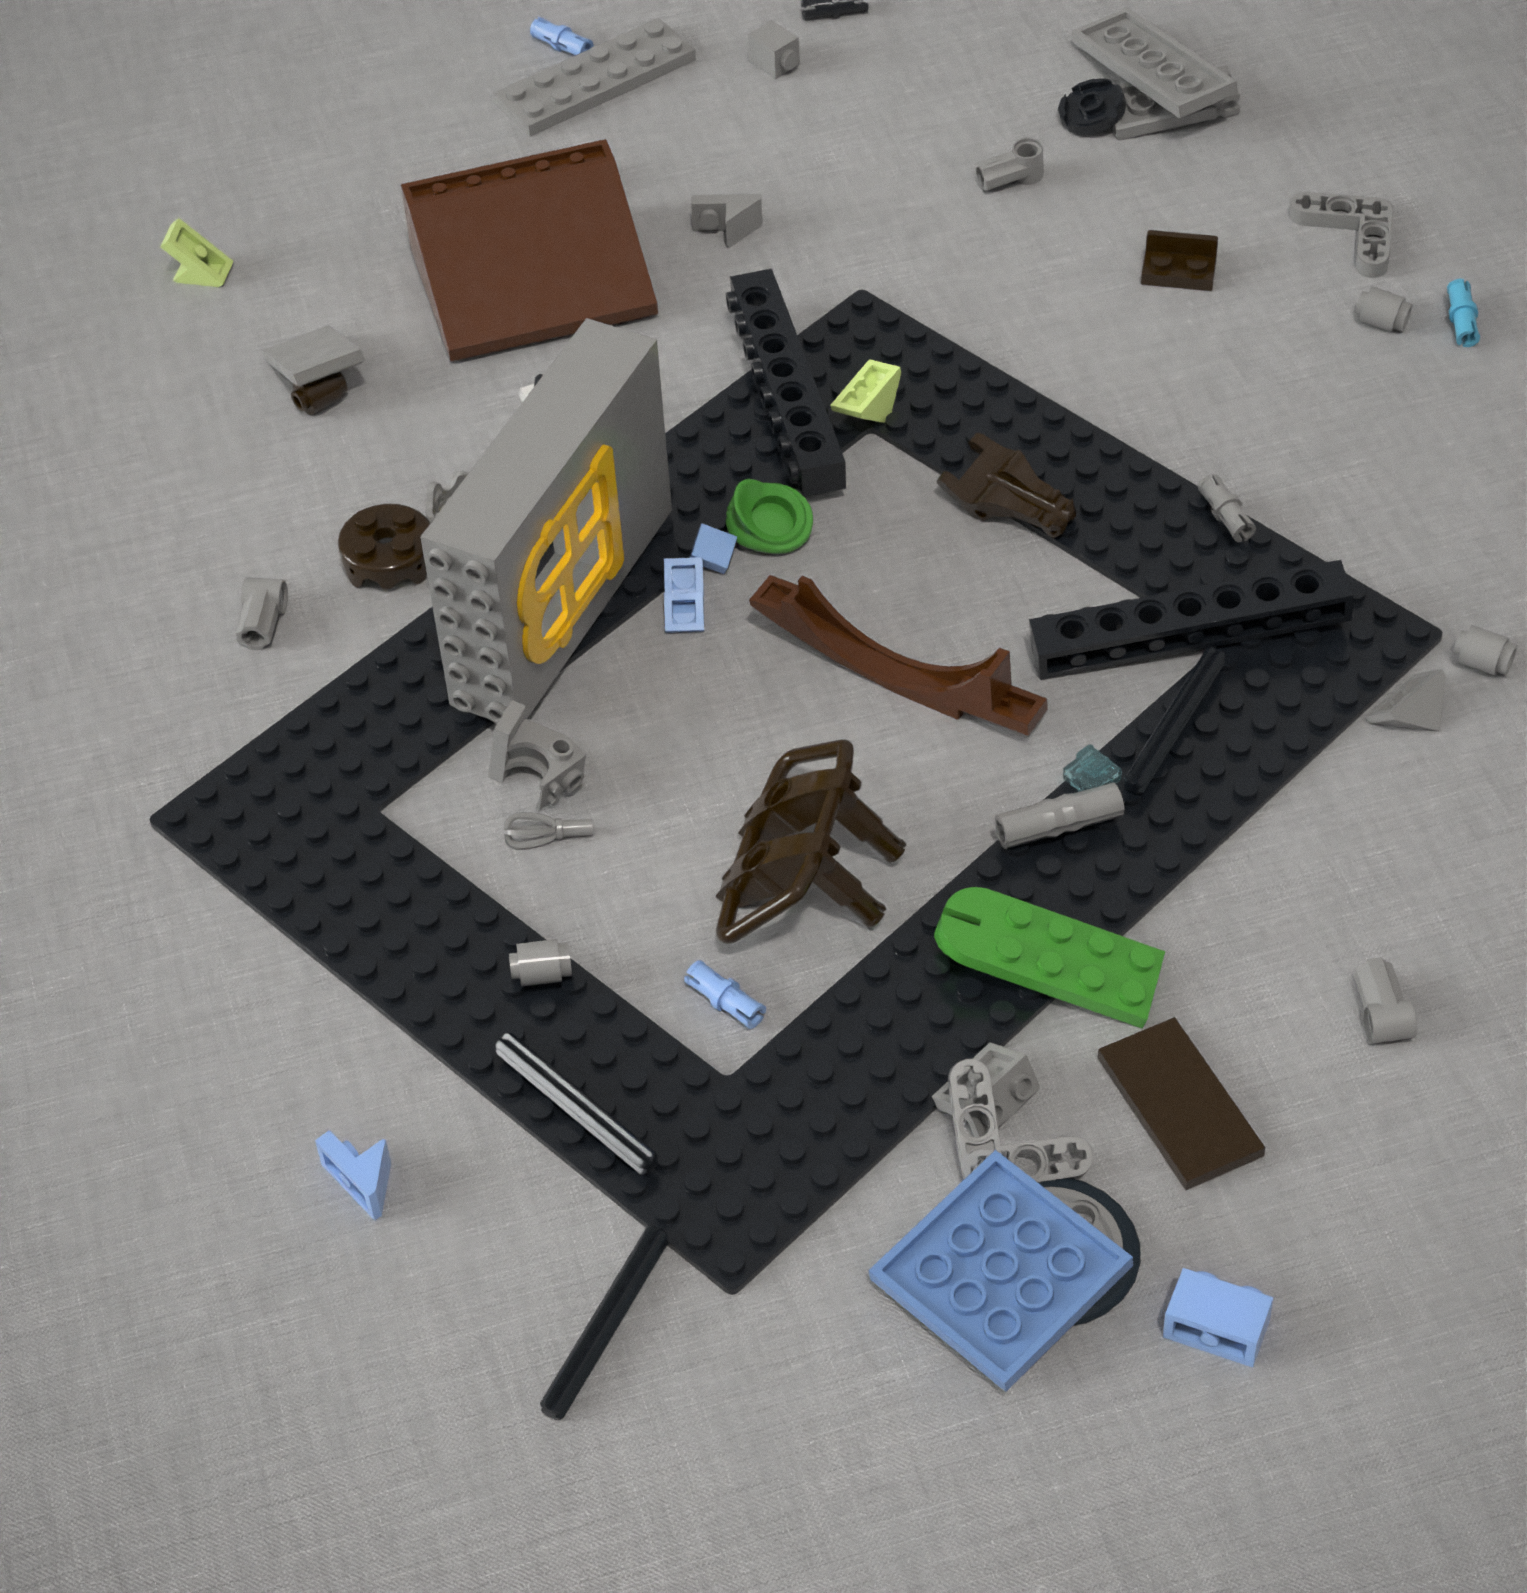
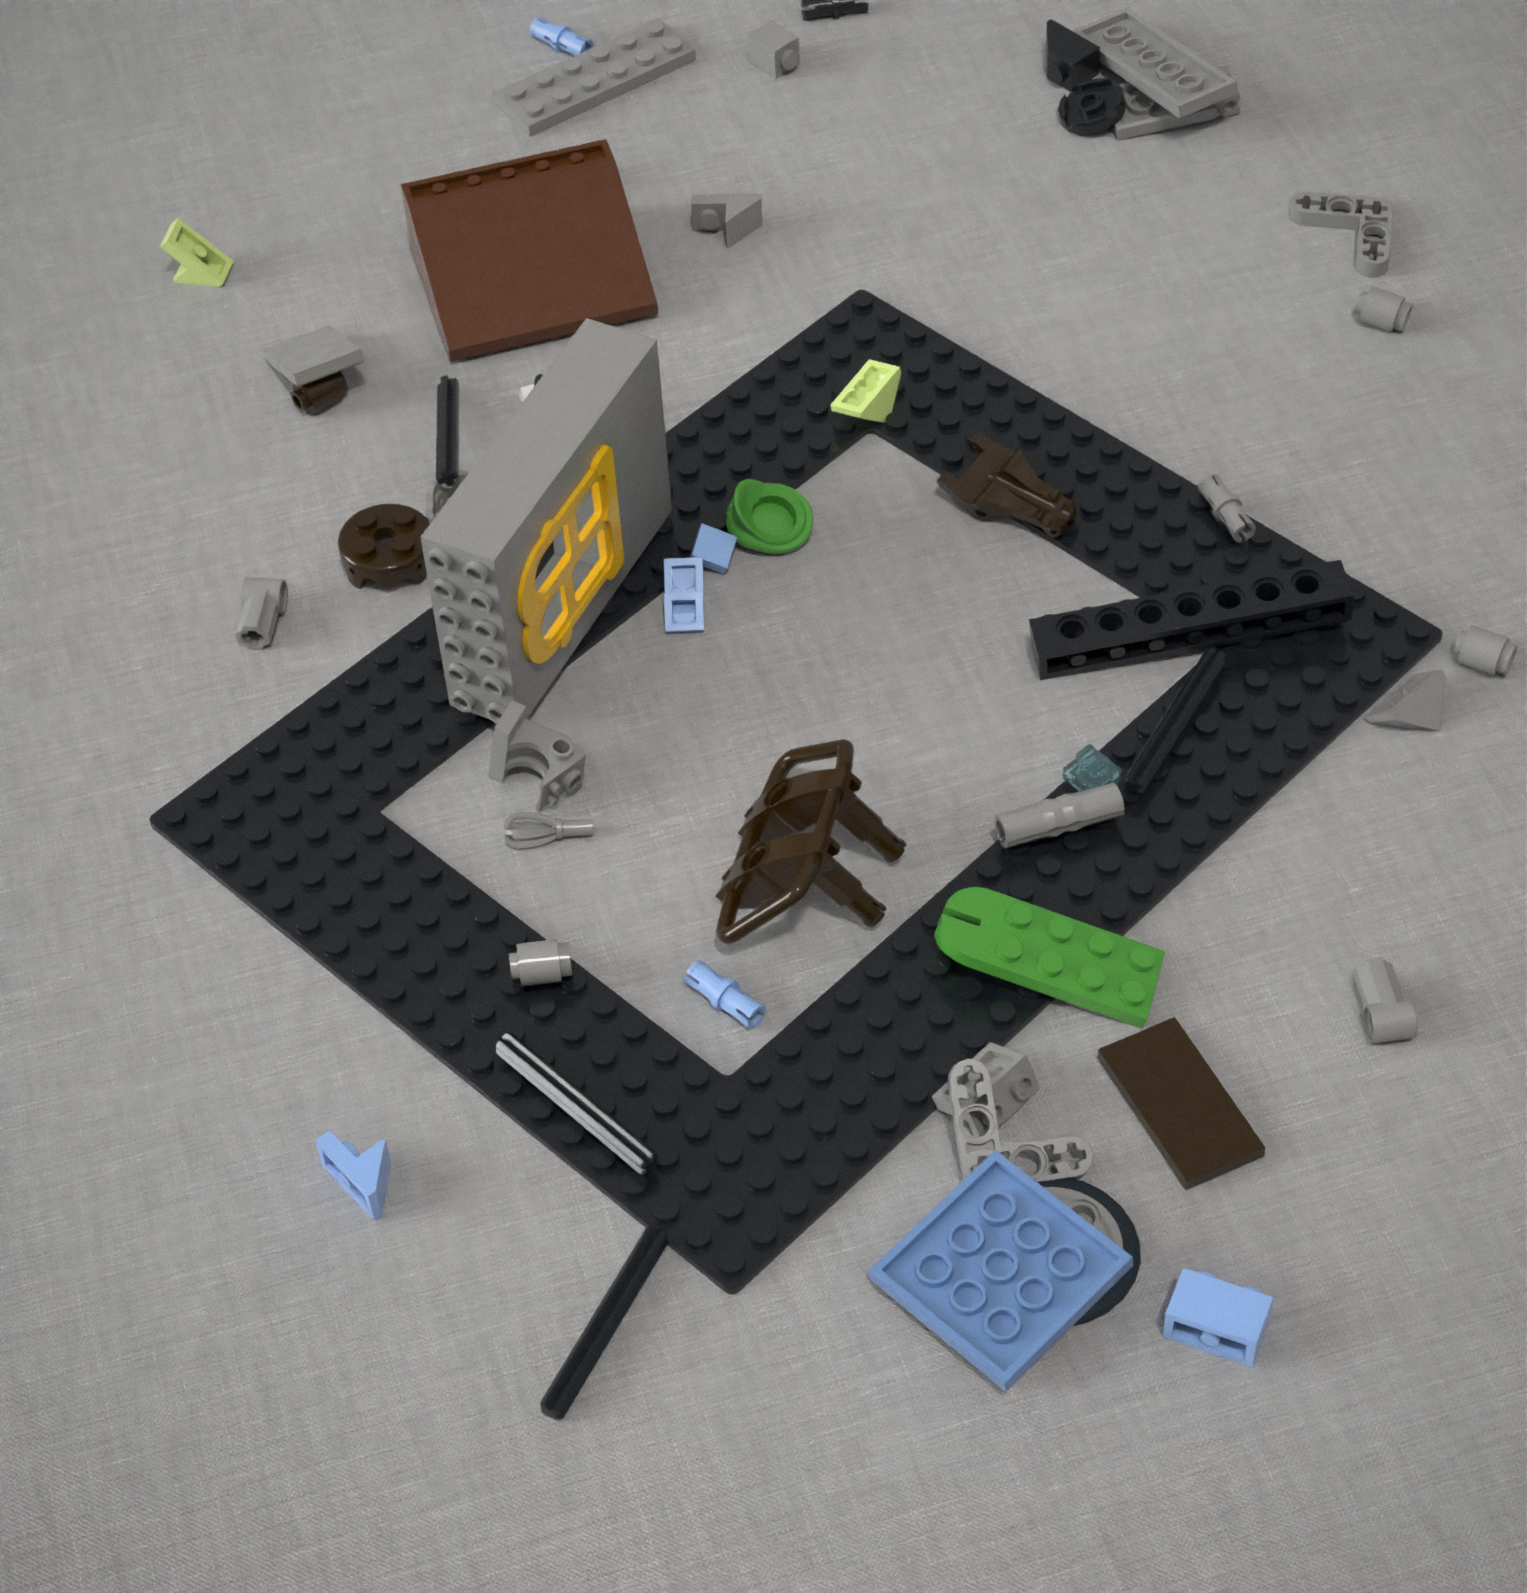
(447, 431): none -> black axle
(786, 384): black brick -> none
(975, 688): reddish brown slope -> none
(1020, 165): light grey piece -> none
(1069, 56): none -> black slope
(1179, 260): dark brown bracket -> none
(1463, 313): medium azure pin -> none

